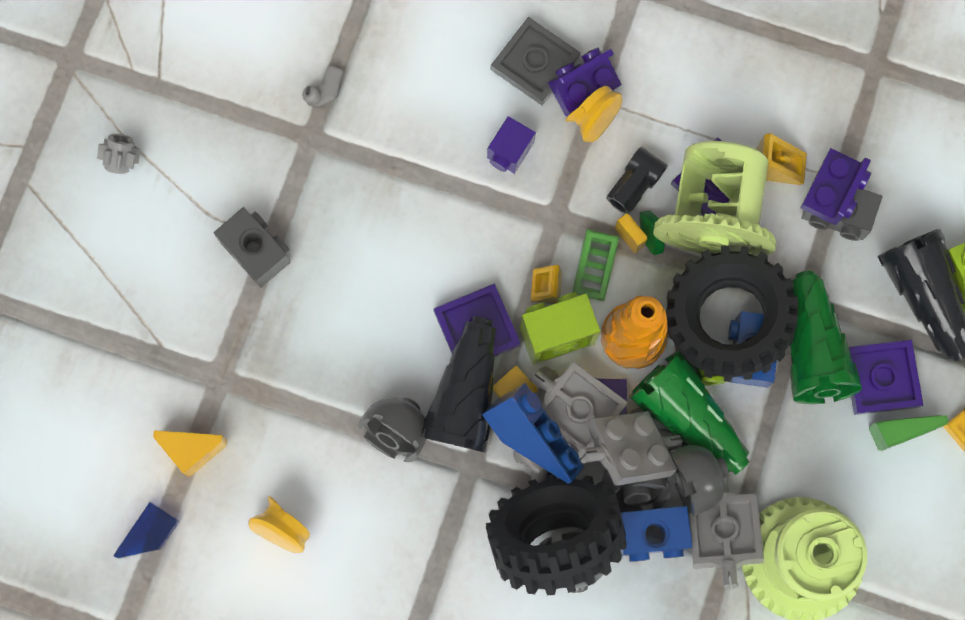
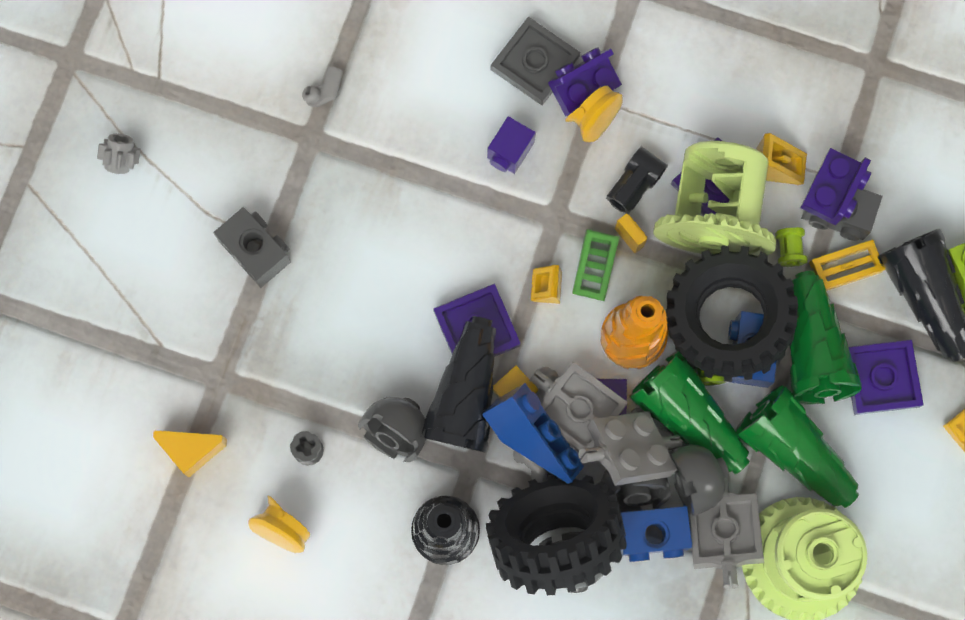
(148, 532): clear blue tile -> none
(297, 444): none -> dark grey bush
(447, 544): none -> black cone
(559, 327): lime brick -> none
(647, 223): green tile -> none
(791, 247): none -> lime bush
(796, 444): none -> green cone
(868, 245): none -> yellow tile
(897, 431): bright green slope -> none

